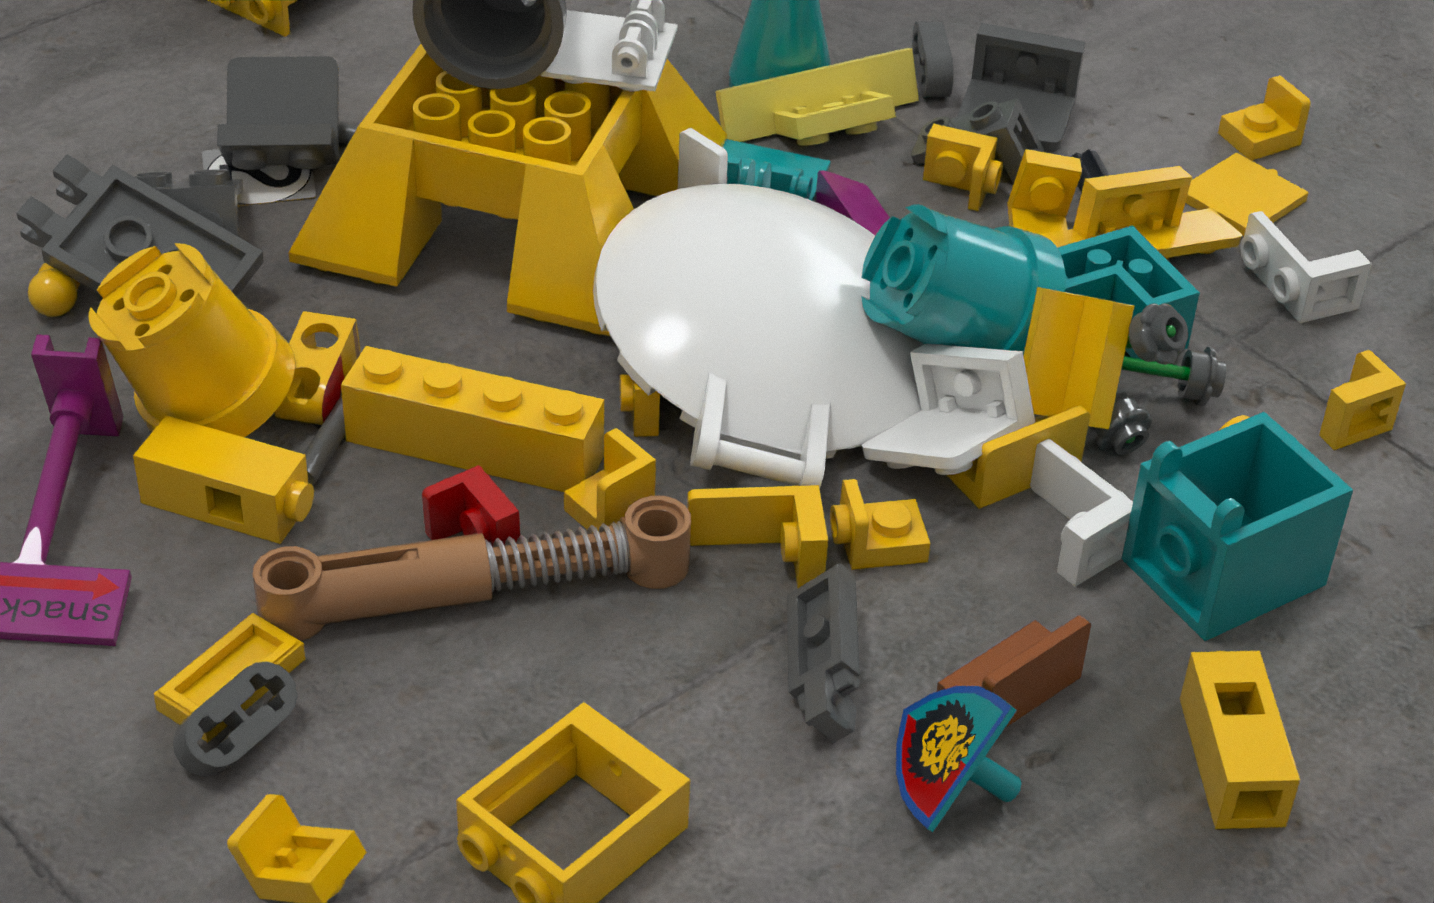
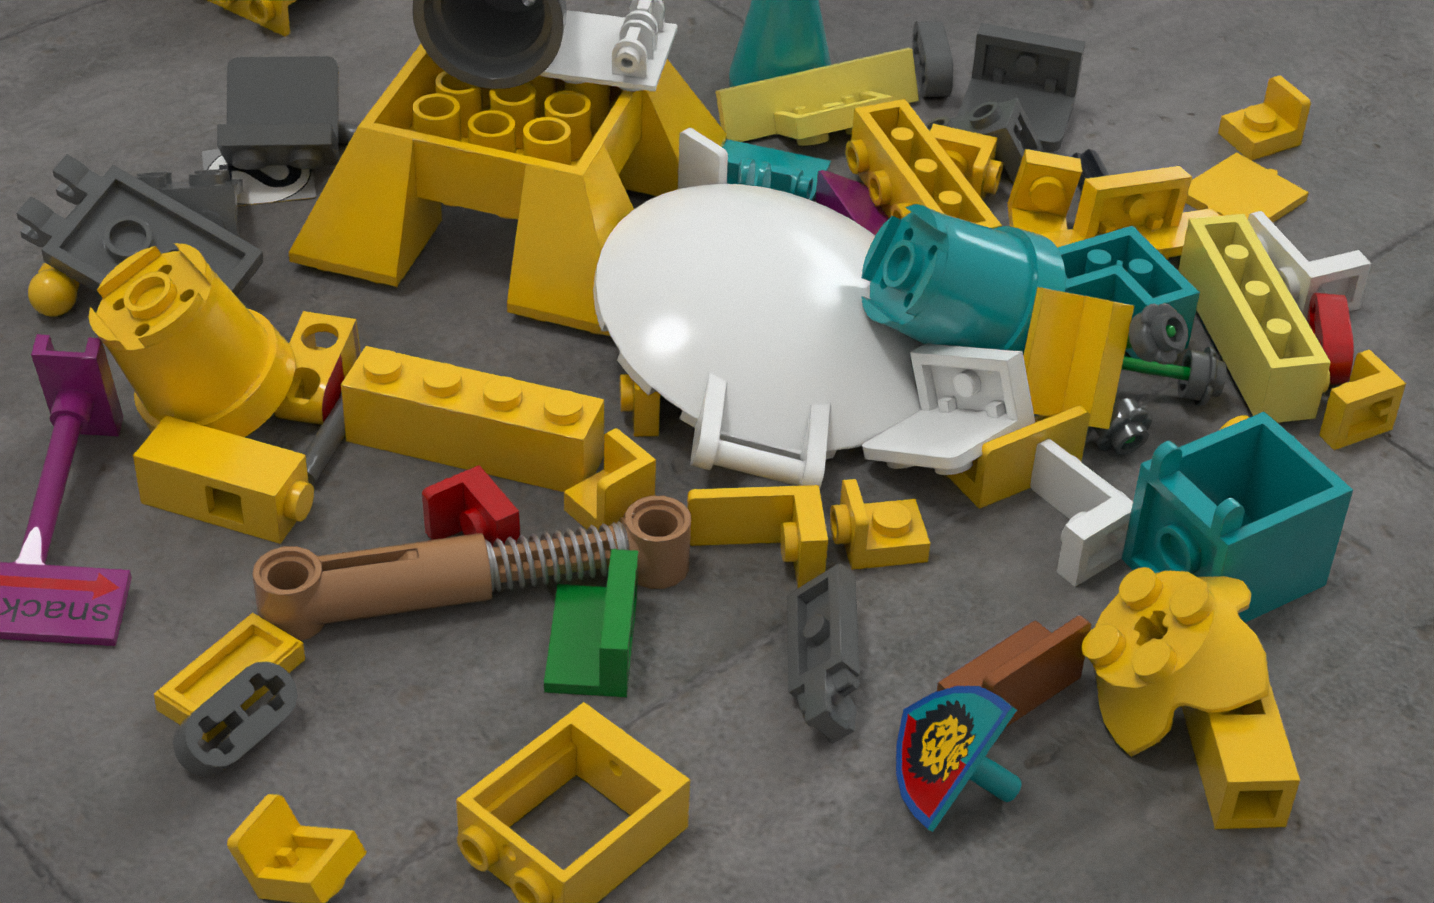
(594, 633): none -> green panel
(908, 165): none -> yellow brick
(1171, 646): none -> yellow brick
(1254, 319): none -> light yellow brick
(1331, 325): none -> red beam

